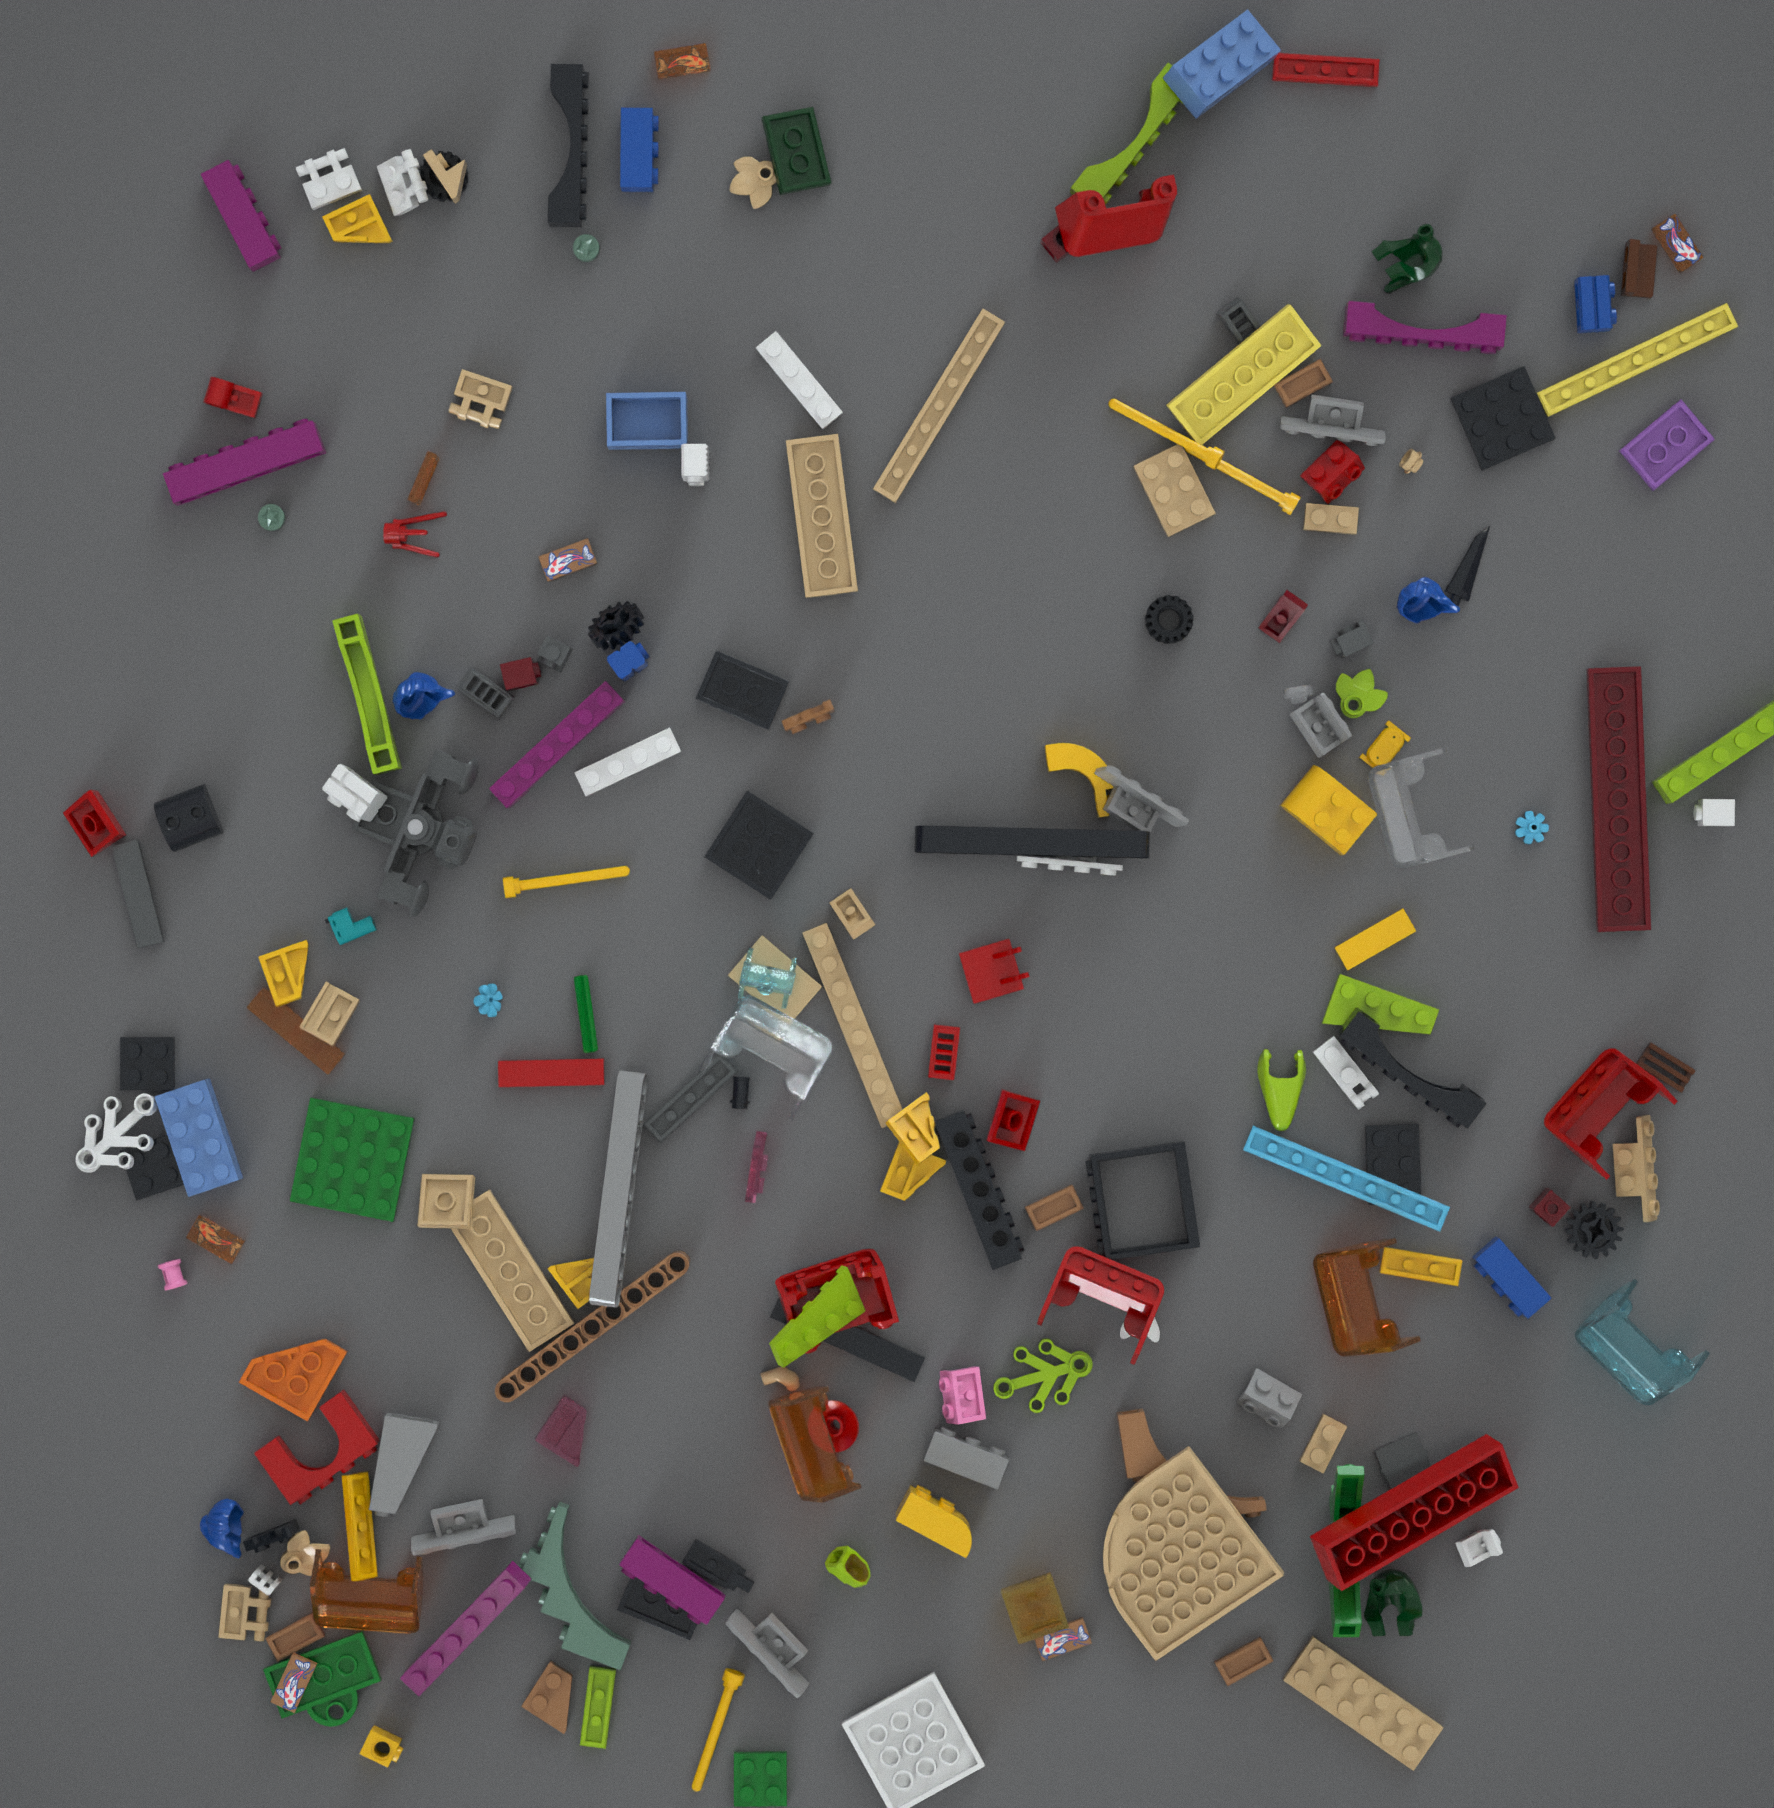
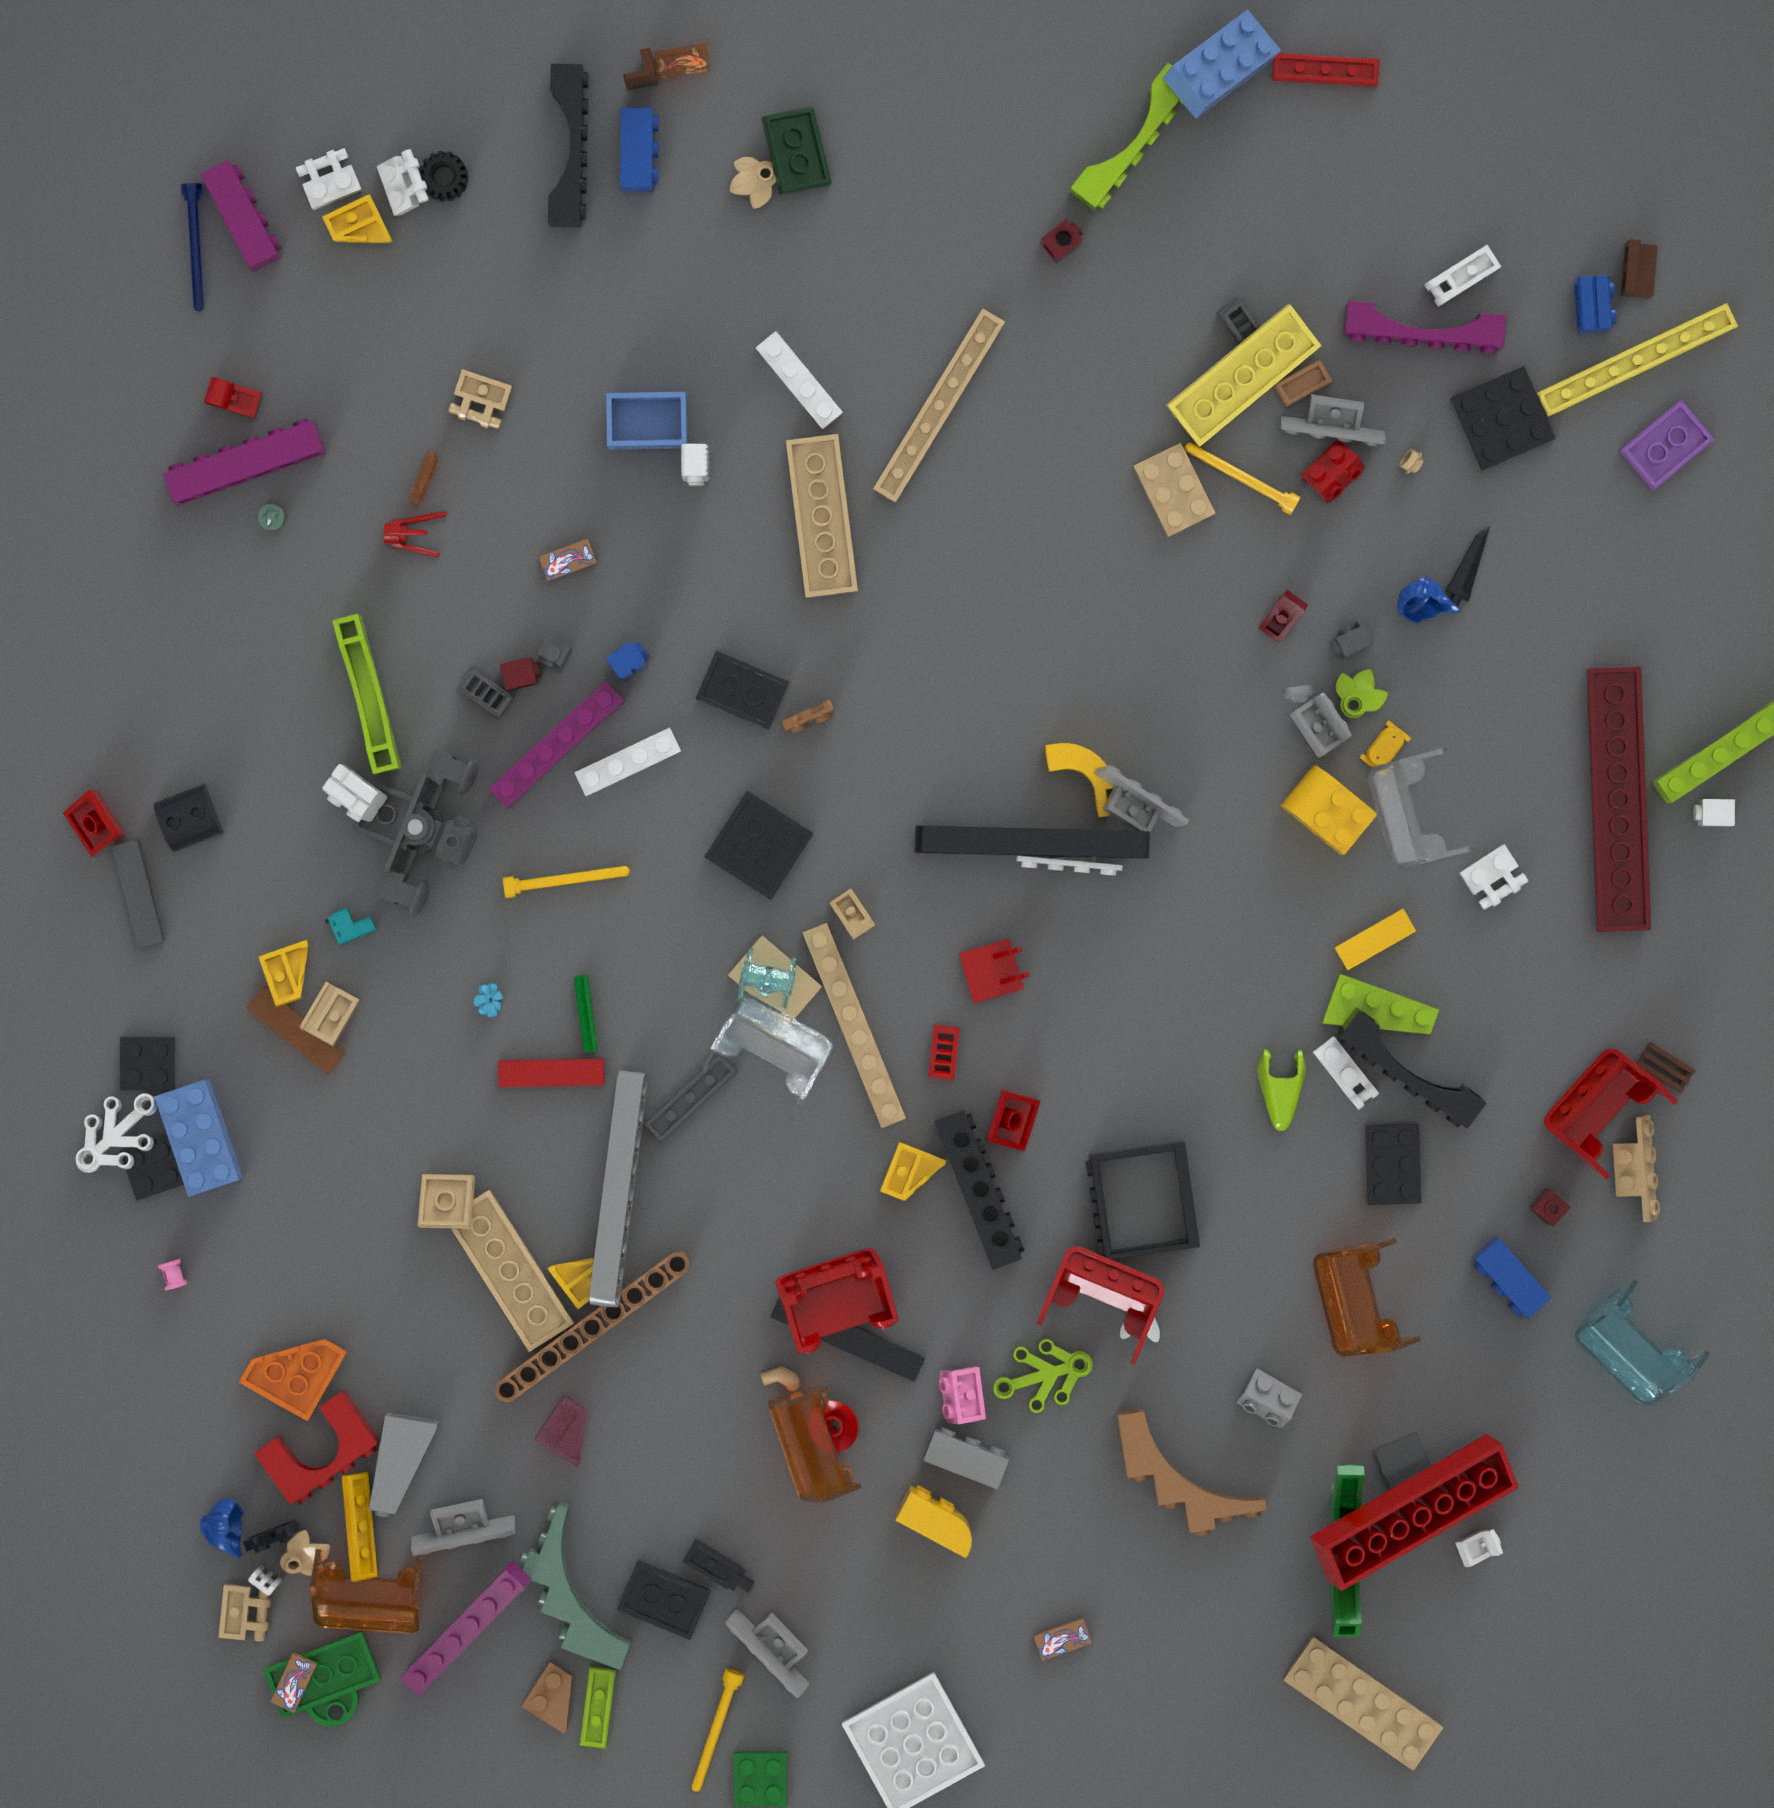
(192, 195): none -> clear blue piece
(215, 1239): clear orange tile -> none
(294, 1637): medium nougat tile -> none
(352, 1159): green plate -> none
(370, 1749): yellow brick -> none
(419, 696): blue hair -> none
(451, 179): tan slope -> none
(586, 248): sand green tile -> none
(616, 625): black gear -> none
(642, 78): none -> reddish brown panel
(671, 1580): magenta brick -> none
(740, 1092): black pin -> none
(758, 1164): clear pink wing -> none
(826, 1314): lime wing -> none
(848, 1566): lime rock -> none
(915, 1129): yellow wing -> none
(1034, 1608): clear yellow brick -> none
(1054, 1207): medium nougat tile -> none
(1093, 229): red windscreen -> none
(1181, 1555): tan plate -> none
(1185, 619): black tyre -> none
(1210, 455): yellow piece -> none
(1243, 1661): medium nougat tile -> none
(1323, 1443): tan plate -> none
(1331, 518): tan plate -> none
(1346, 1178): medium azure tile -> none
(1395, 1589): dark green piece -> none
(1418, 256): dark green piece -> none
(1420, 1266): yellow tile -> none
(1463, 275): none -> white plate
(1490, 869): none -> white plate
(1526, 827): medium azure plant -> none
(1598, 1219): black gear -> none
(1677, 243): tile -> none

